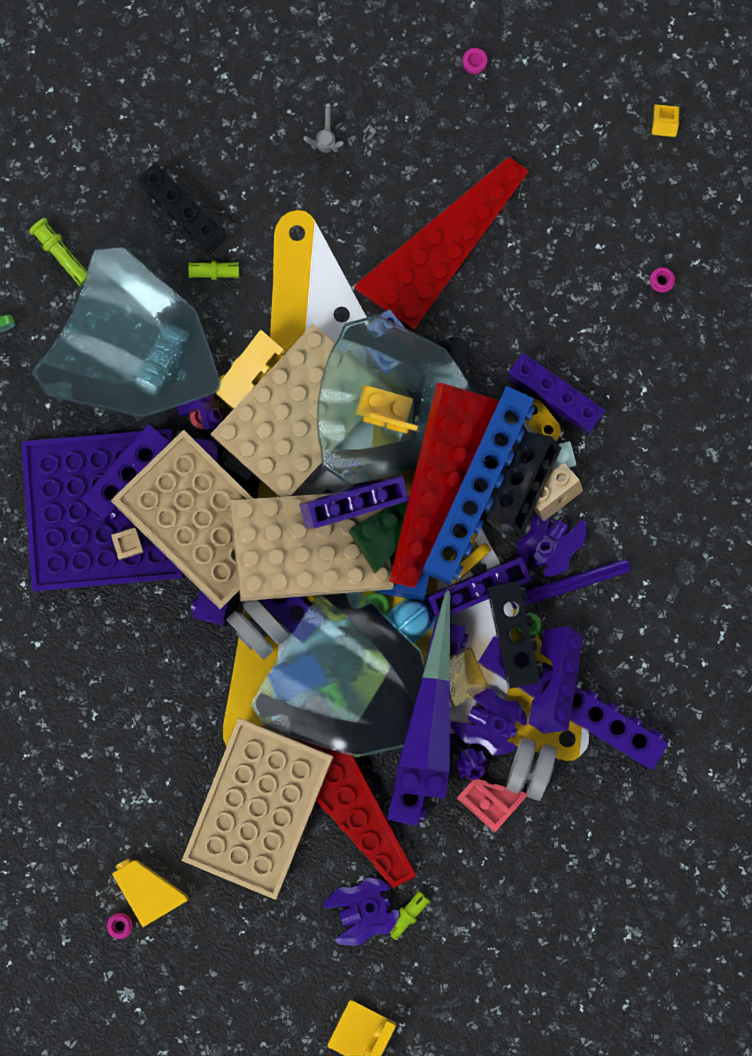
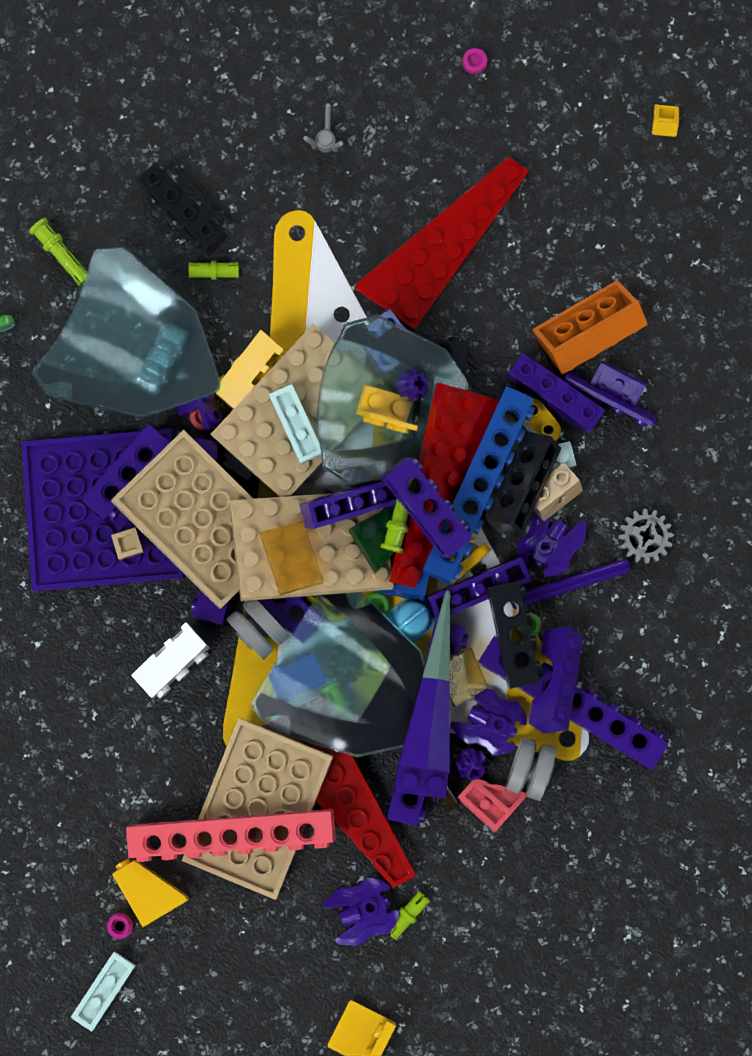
(103, 991): none -> light aqua plate
(139, 834): none -> coral brick
(171, 662): none -> white wedge
(291, 557): none -> clear yellow piece
(296, 424): none -> light aqua plate
(397, 481): none -> dark purple brick
(397, 526): none -> lime pin
(412, 385): none -> dark purple gear
(450, 800): none -> dark brown tile
(590, 327): none -> orange slope
(615, 389): none -> dark purple bracket
(634, 532): none -> light grey gear
(667, 274): dark pink plate -> none

